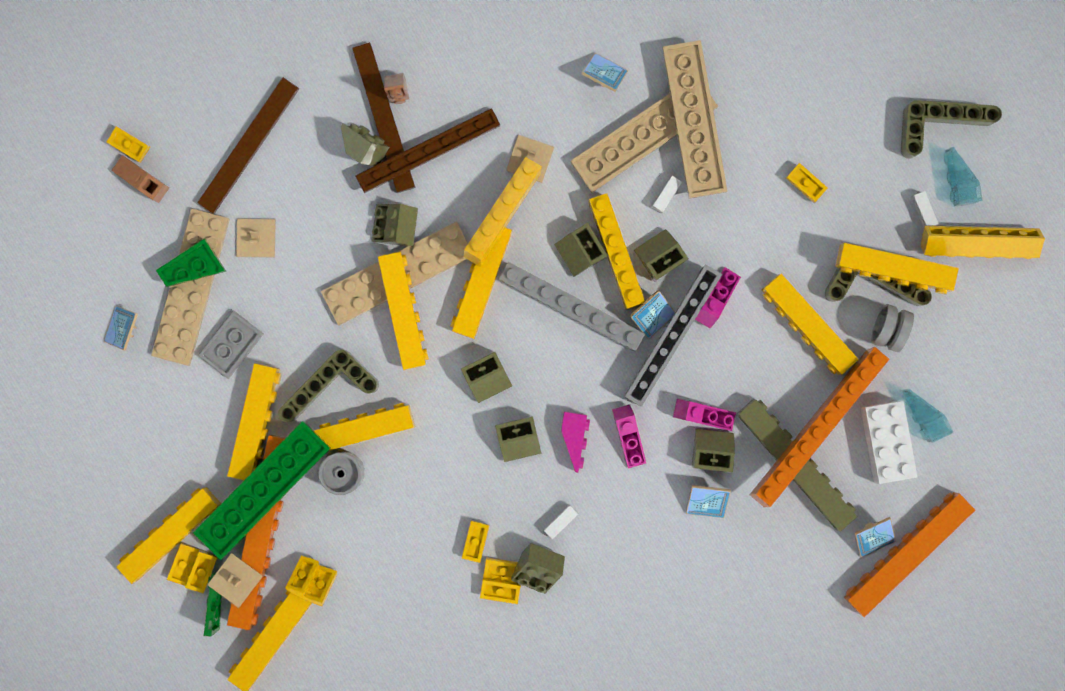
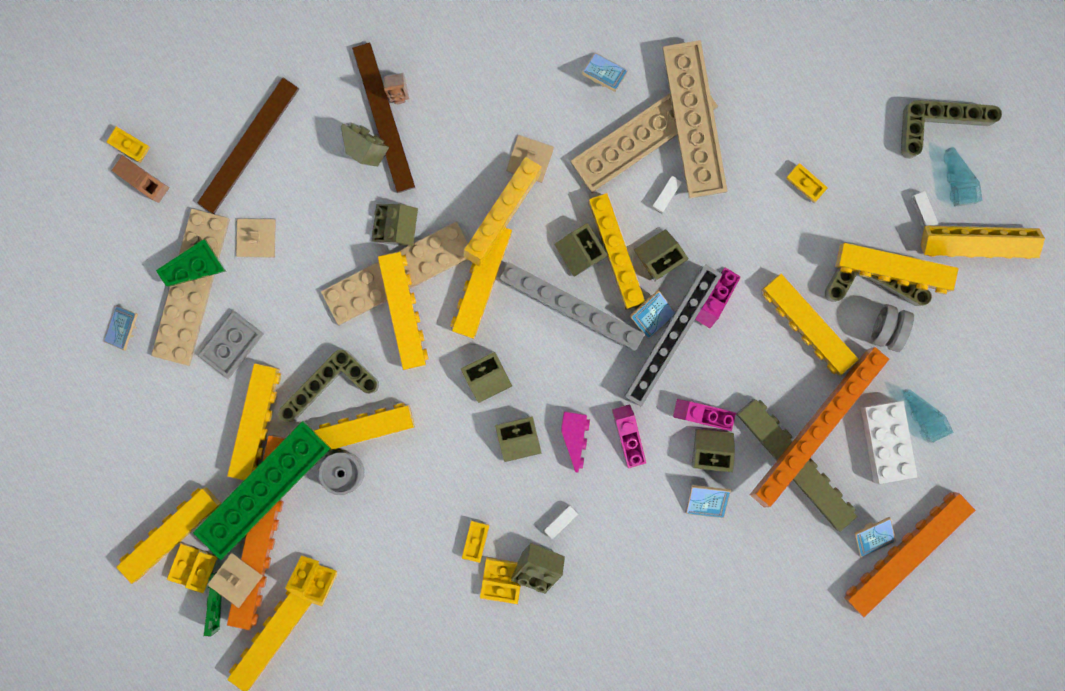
(427, 150): reddish brown tile -> none

